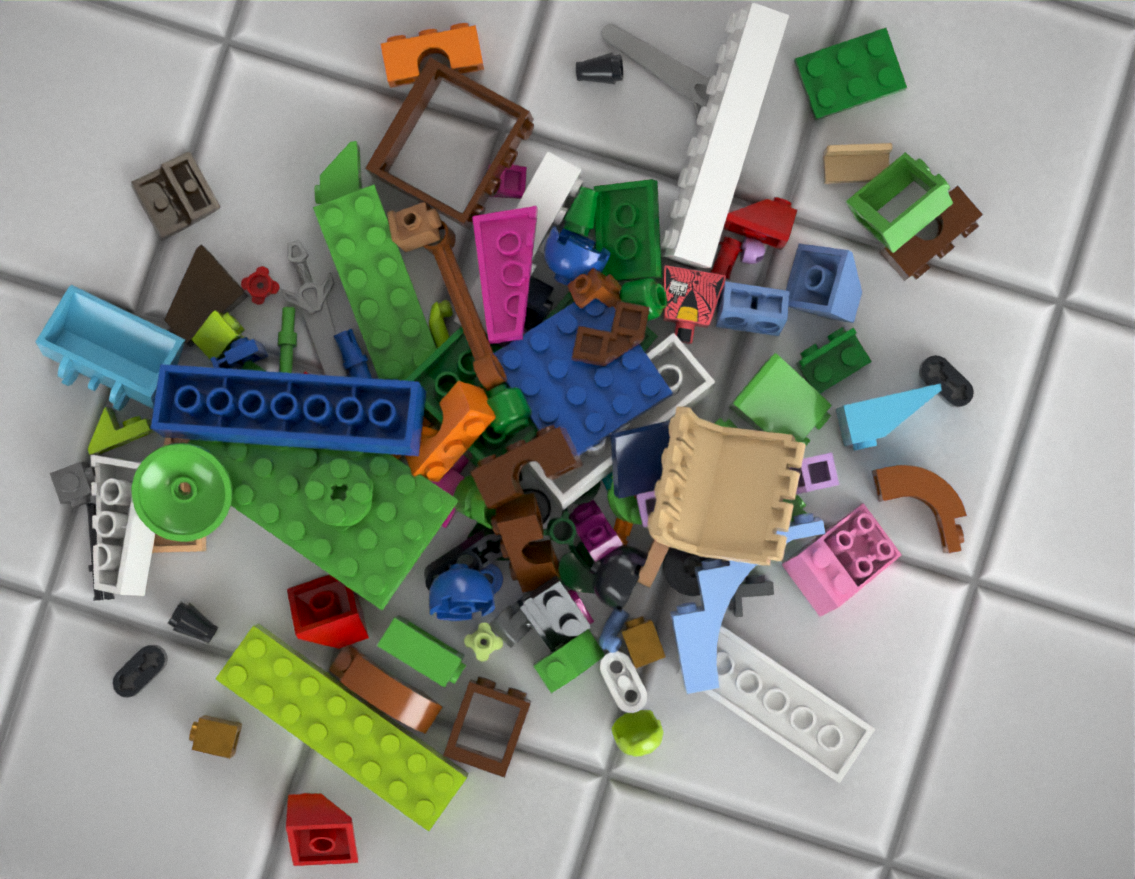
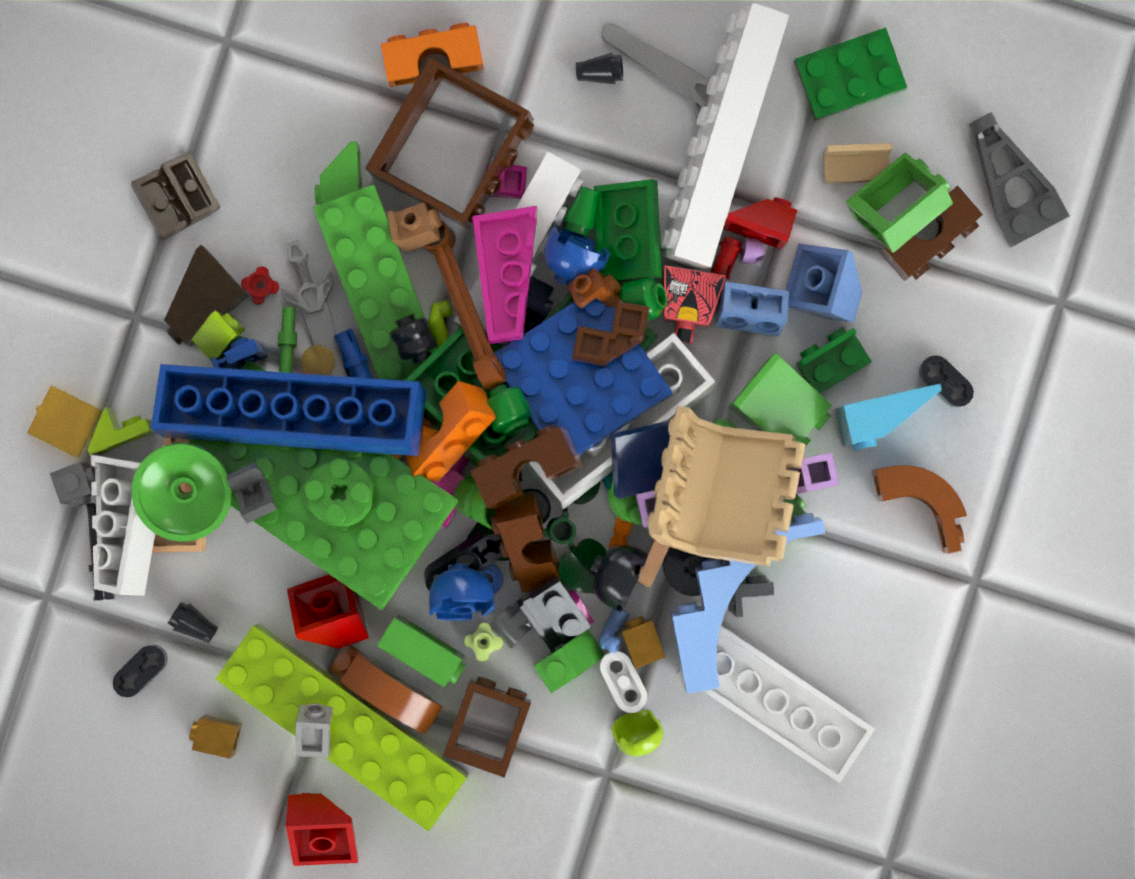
(64, 421): none -> clear yellow piece
(108, 347): medium azure piece -> none
(252, 492): none -> dark grey bracket
(313, 731): none -> light grey bracket
(318, 360): none -> clear yellow tile
(413, 338): none -> black piece
(594, 530): magenta slope -> none
(841, 560): bright pink slope -> none
(1033, 216): none -> dark grey plate

